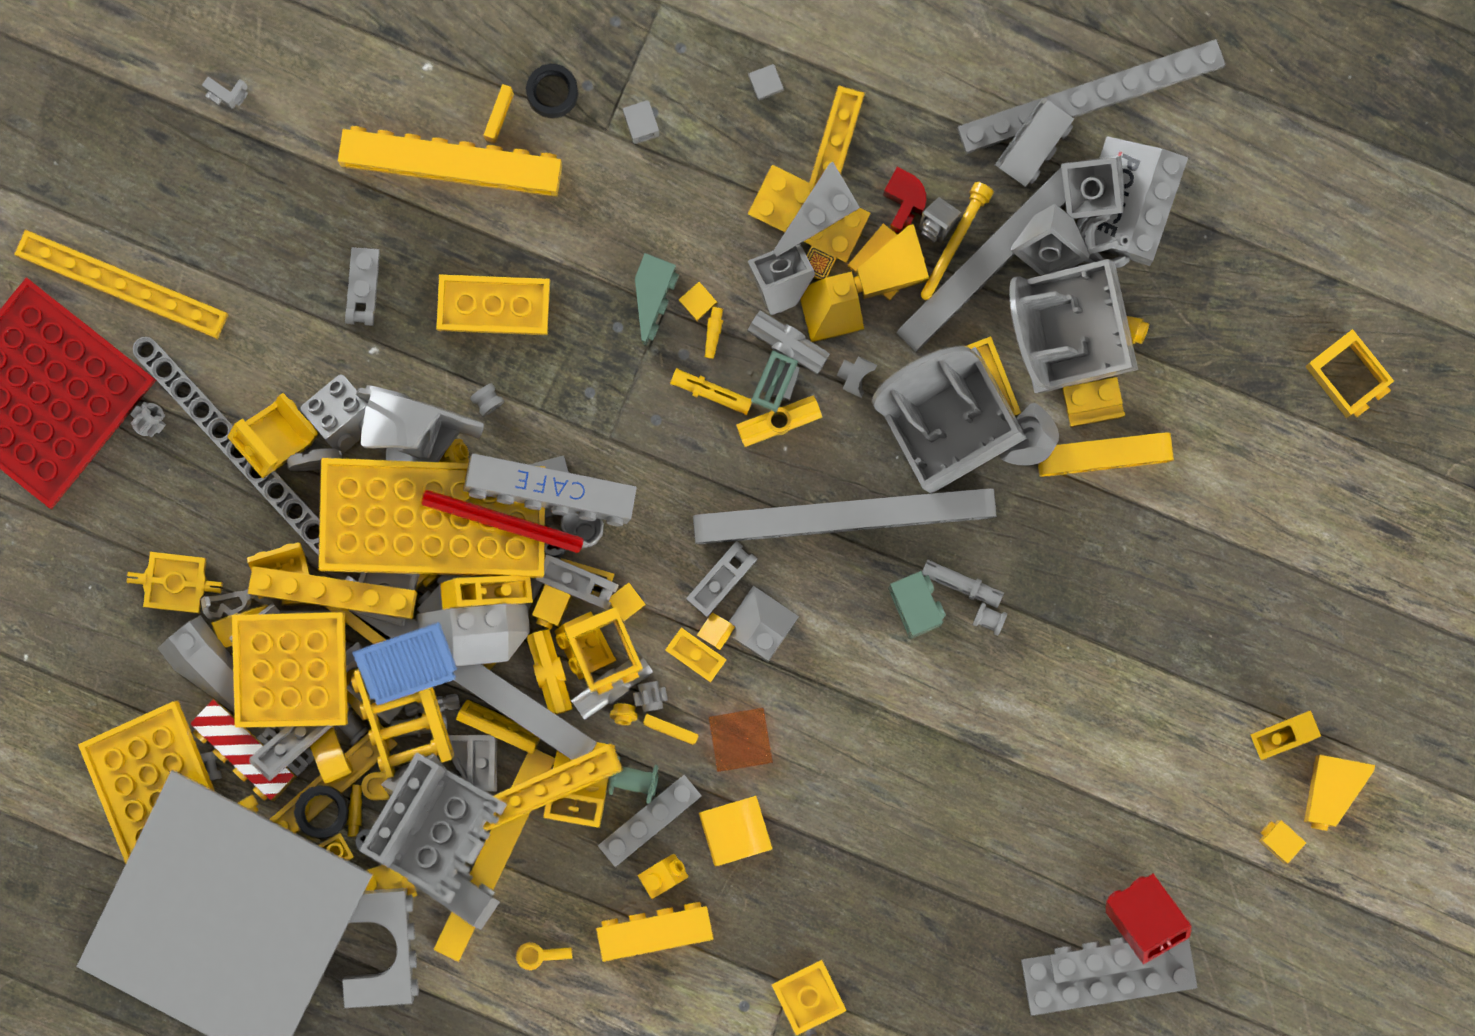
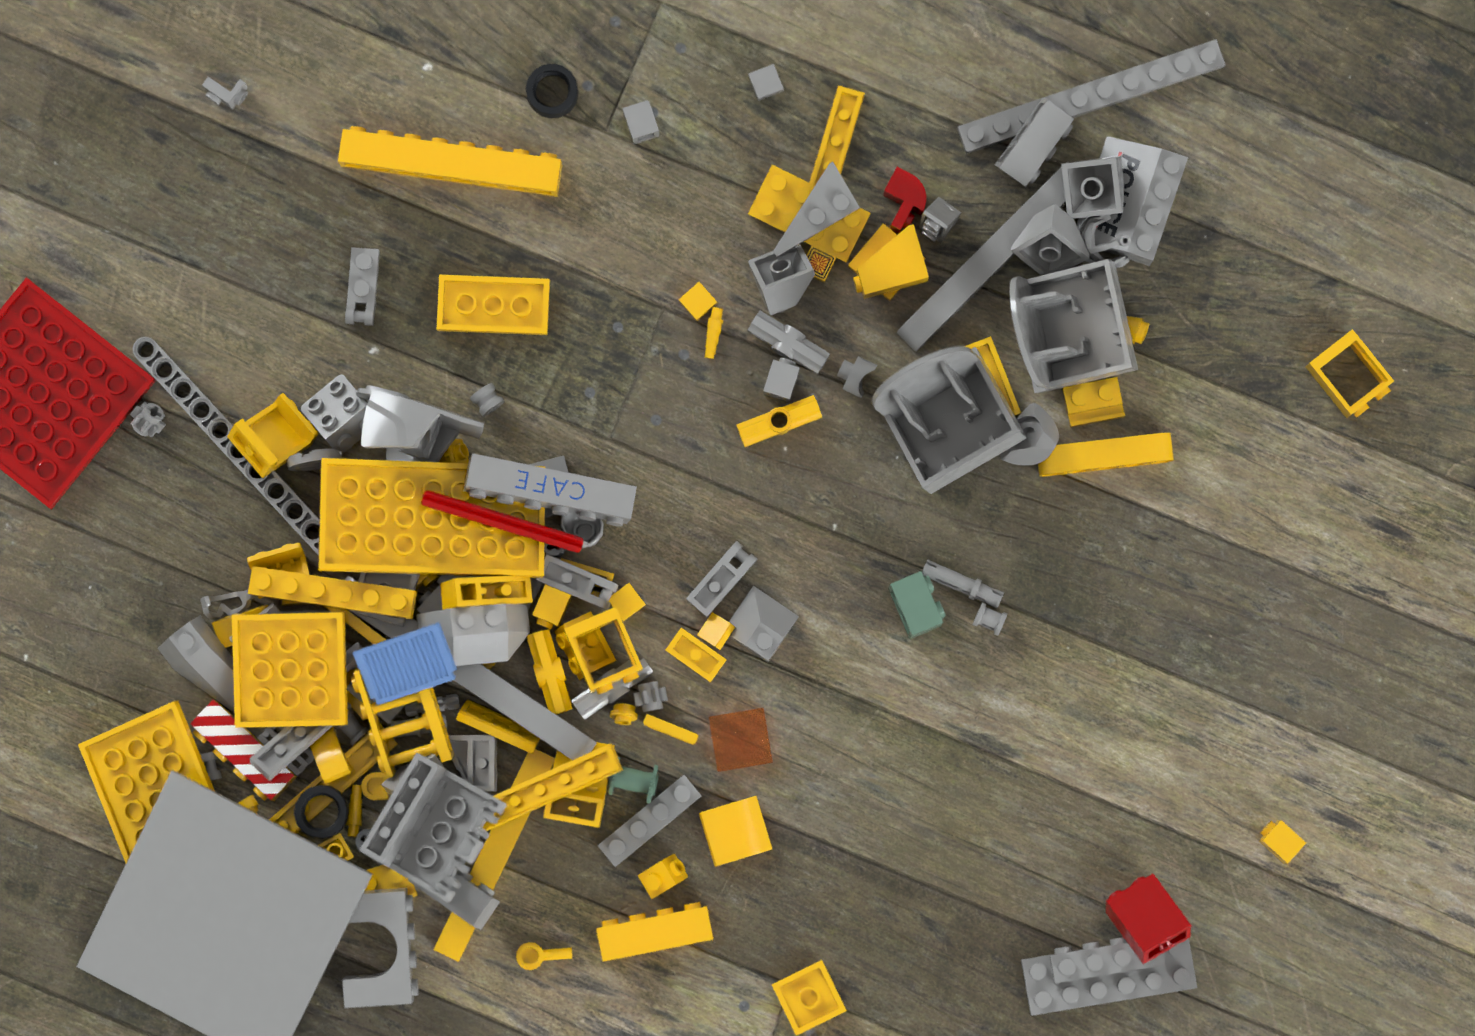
(121, 284): yellow tile -> none
(174, 582): yellow plate -> none
(498, 114): yellow tile -> none
(652, 285): sand green slope -> none
(711, 391): yellow pin -> none
(765, 403): sand green tile -> none
(832, 307): yellow slope -> none
(844, 516): light grey beam -> none
(979, 196): yellow piece -> none
(1285, 735): yellow slope -> none
(1333, 789): yellow slope -> none

